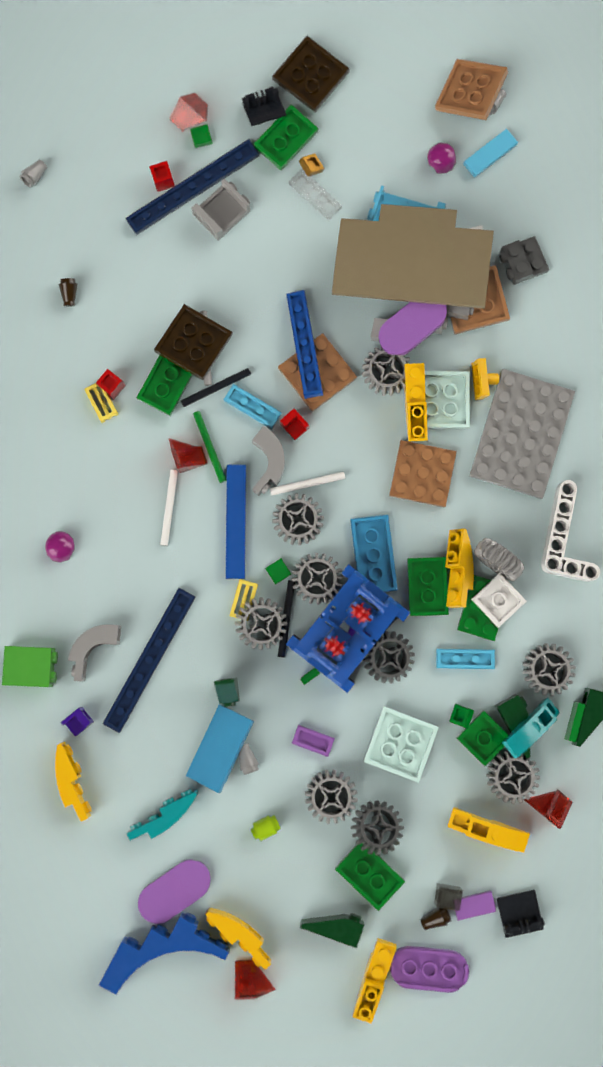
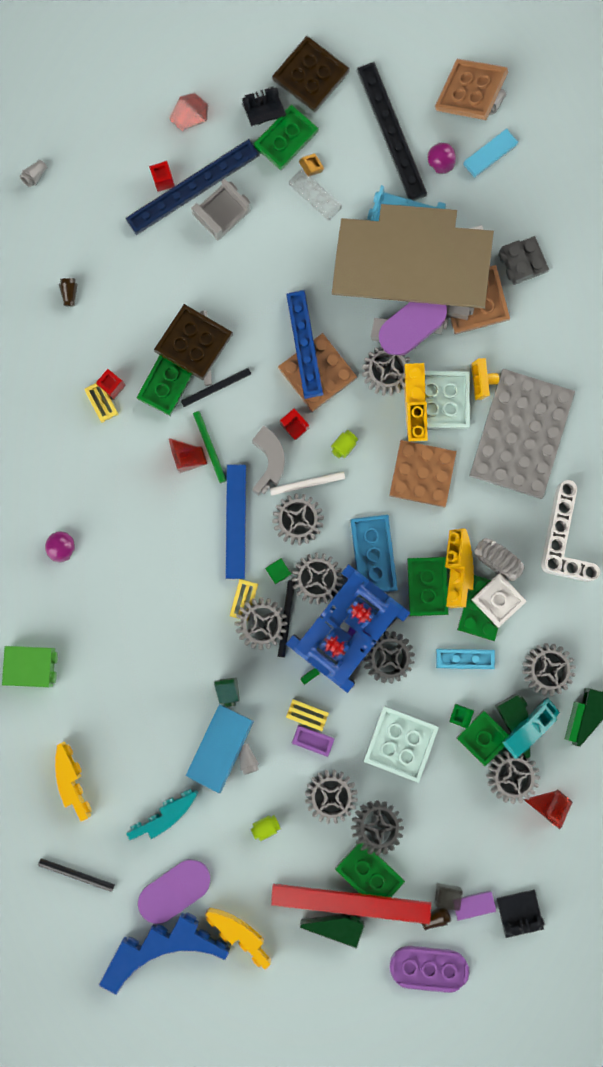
(76, 875): none -> black bar
(78, 721): dark purple panel -> none
(87, 642): light grey arch -> none
(149, 660): dark blue tile -> none
(169, 507): white bar -> none
(201, 136): green tile -> none
(250, 981): clear red slope -> none
(252, 406): medium azure tile -> none
(292, 709): none -> light yellow tile
(344, 444): none -> lime brick
(351, 903): none -> red tile
(374, 980): yellow slope -> none
(391, 131): none -> black tile
(488, 831): yellow slope -> none

